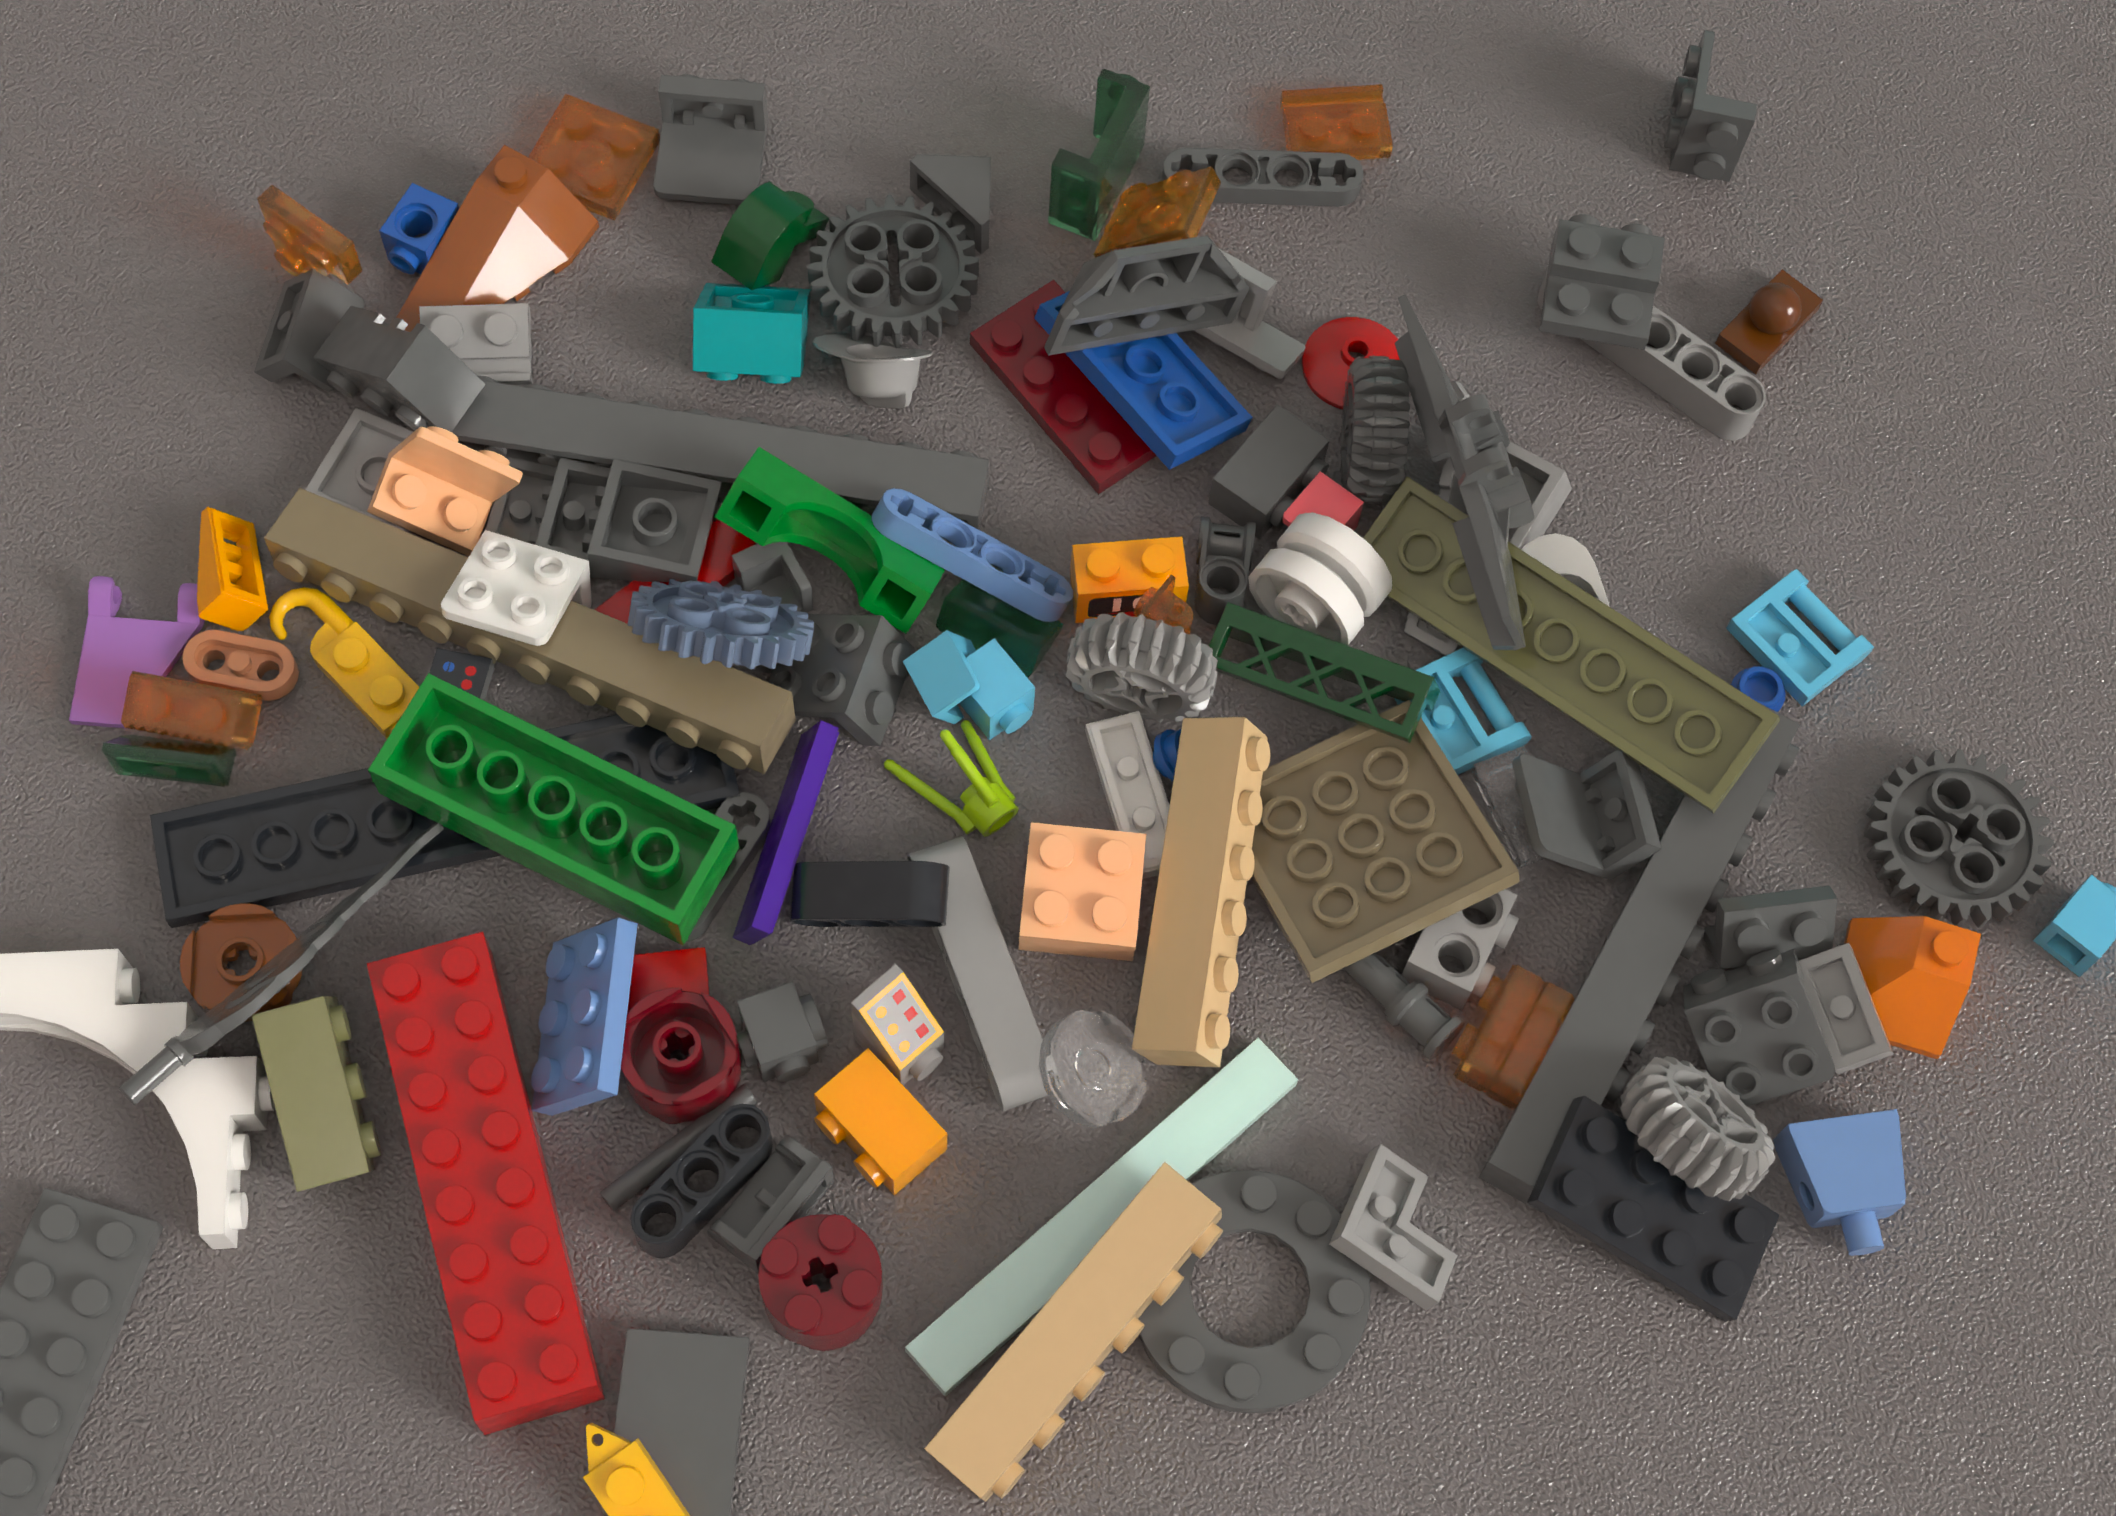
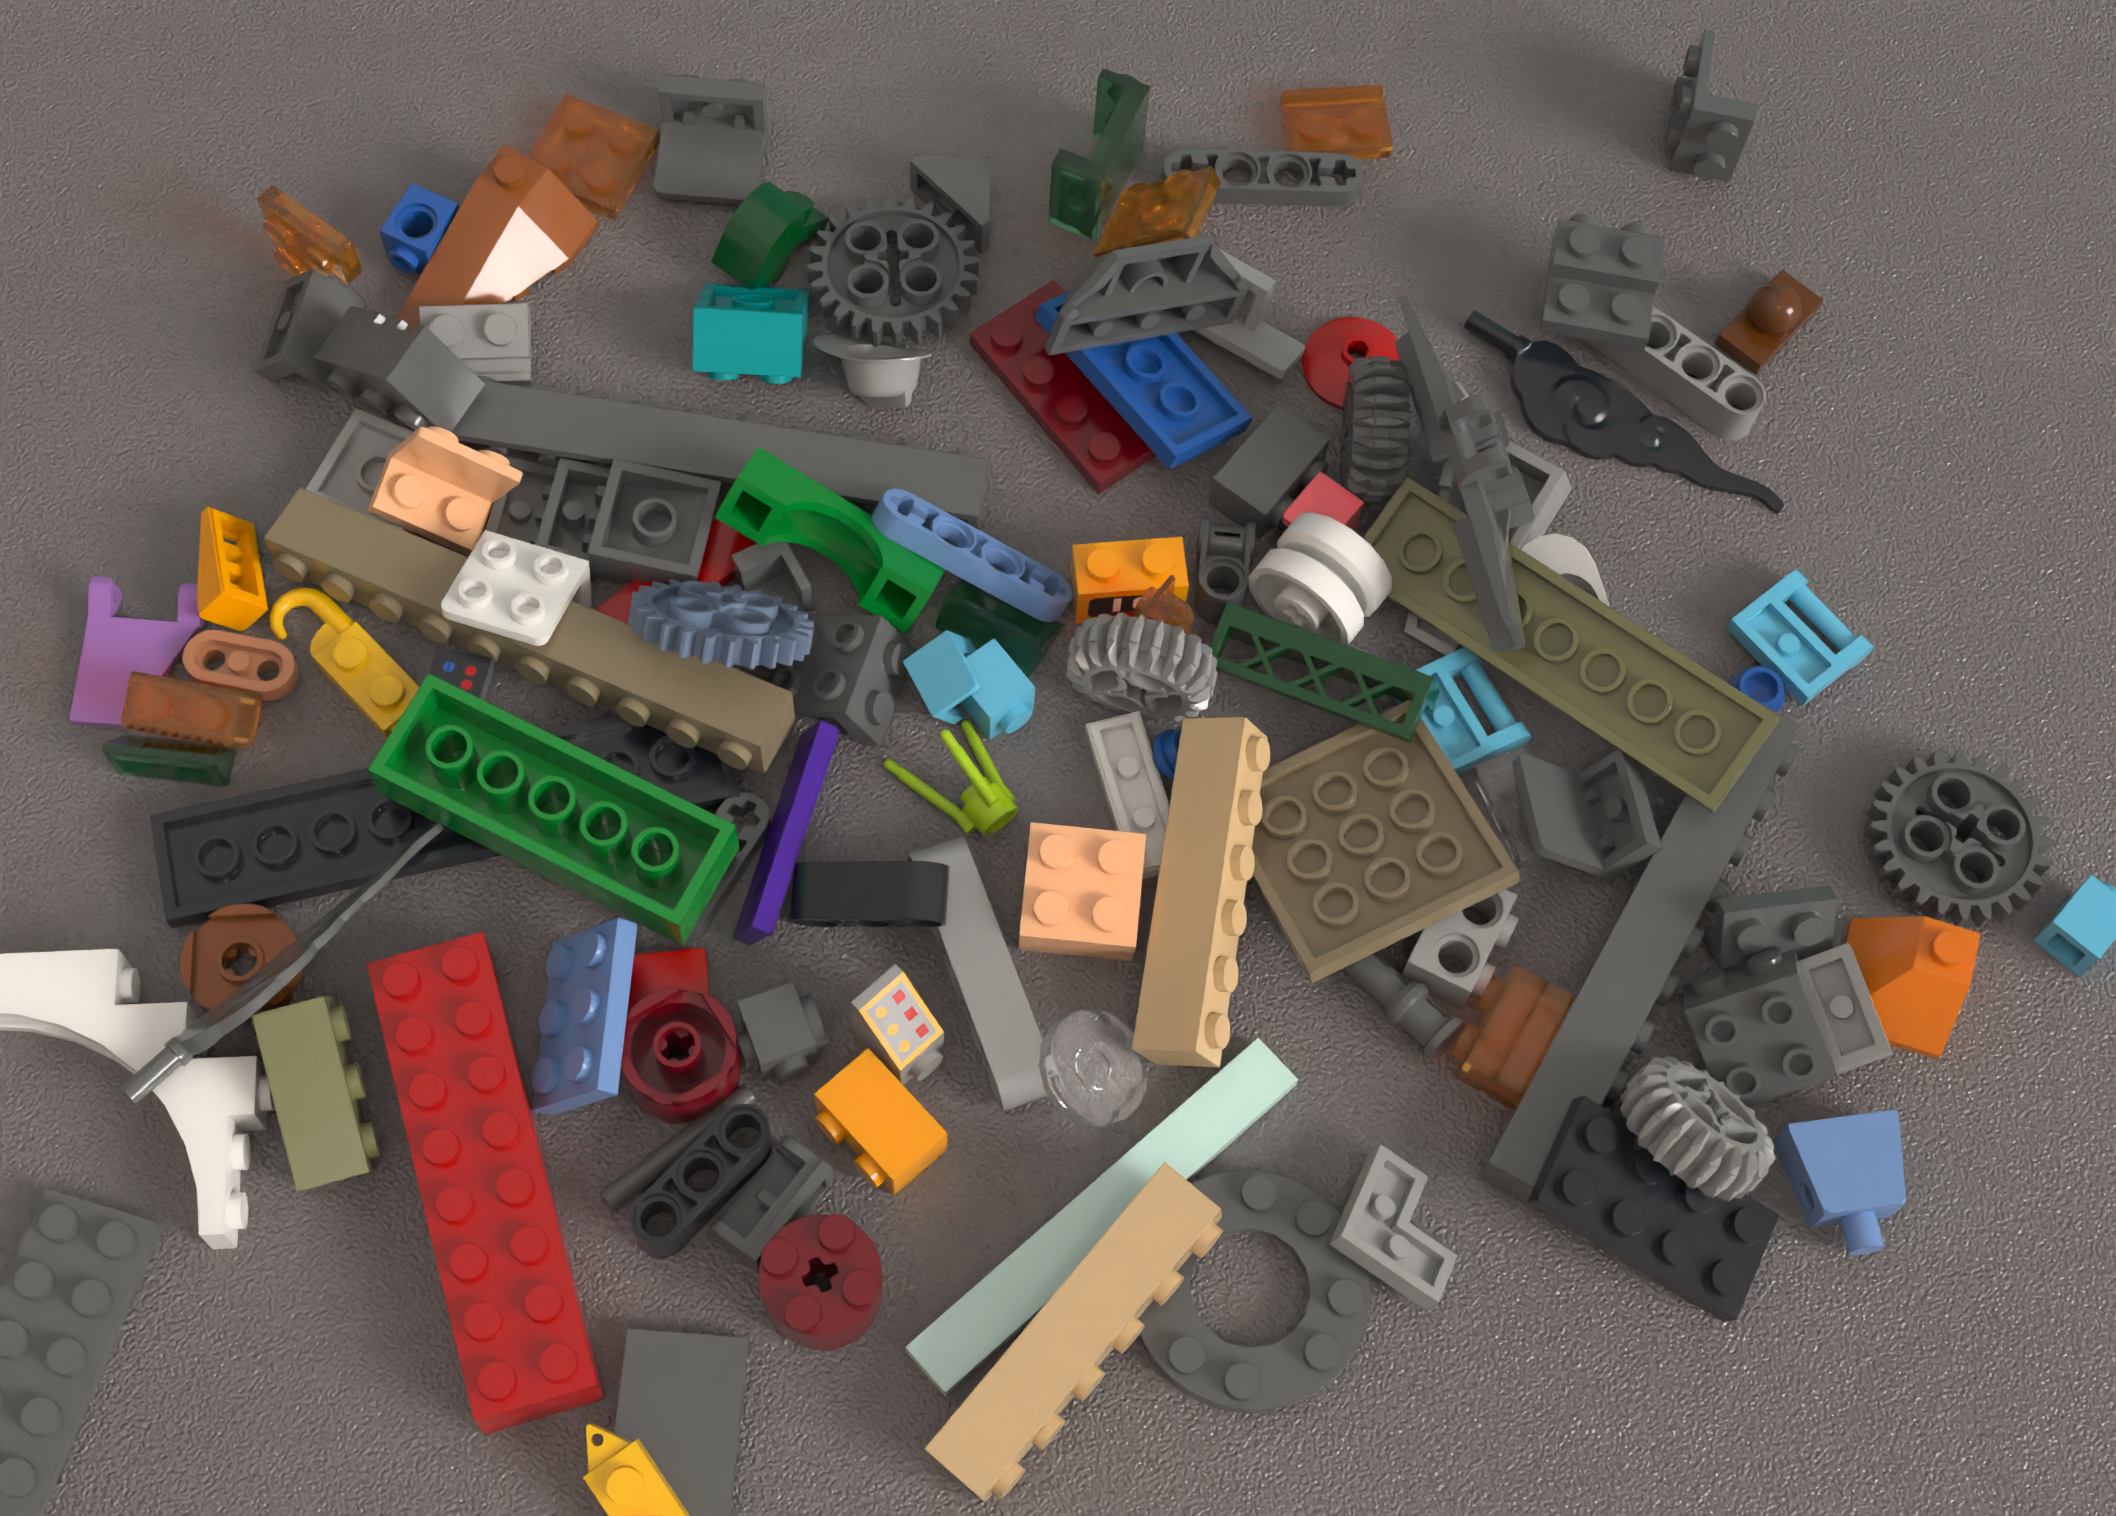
(1602, 417): none -> black piece

